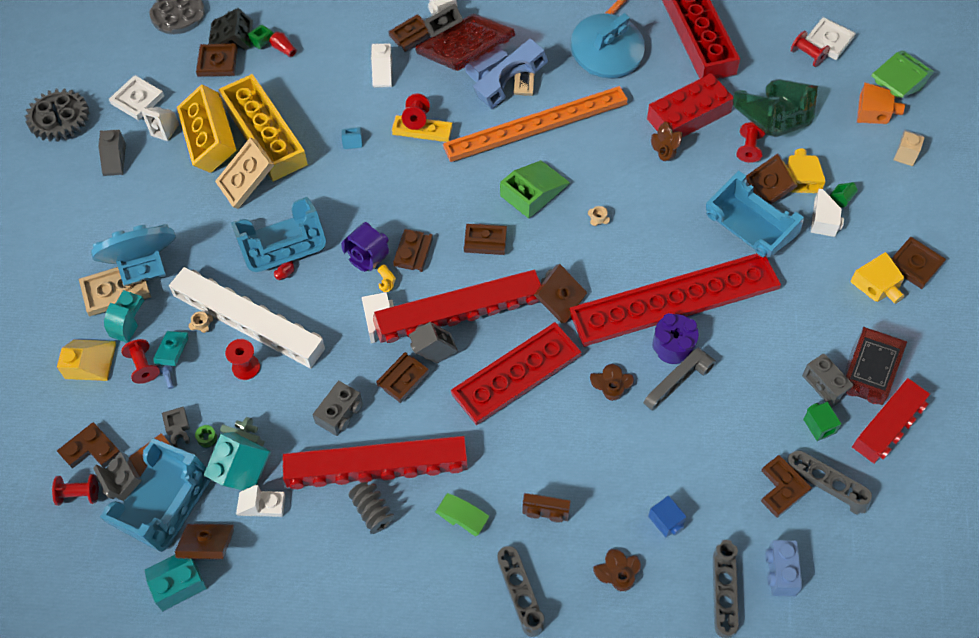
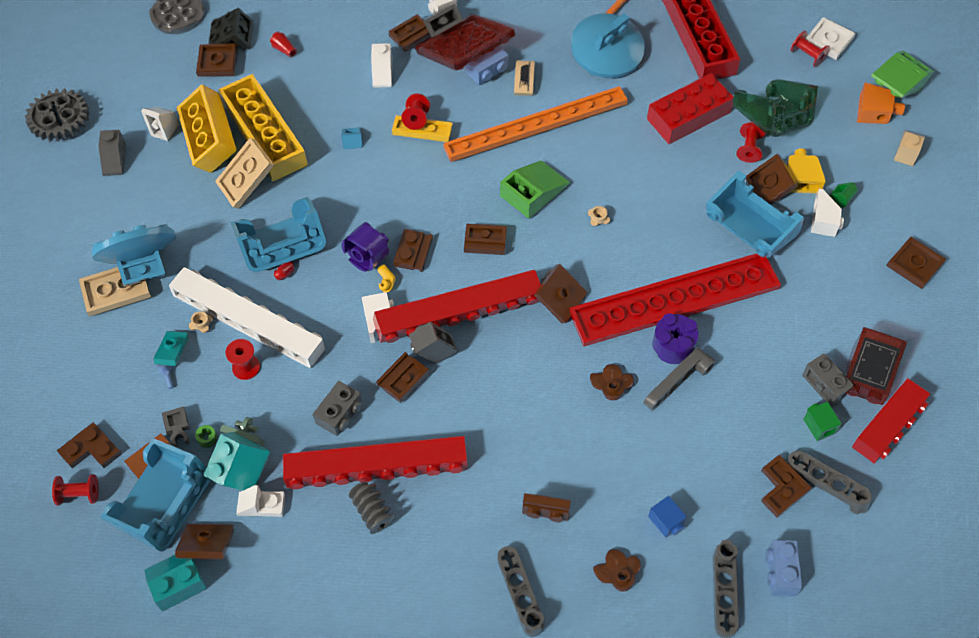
(86, 359): yellow slope -> none
(118, 478): dark grey bracket -> none
(119, 317): teal brick -> none
(135, 96): white plate -> none
(136, 350): red piece -> none
(260, 36): green brick -> none
(463, 513): bright green slope -> none
(515, 373): red plate -> none
(526, 58): medium blue arch -> none
(666, 142): reddish brown plate -> none
(879, 279): yellow torso -> none

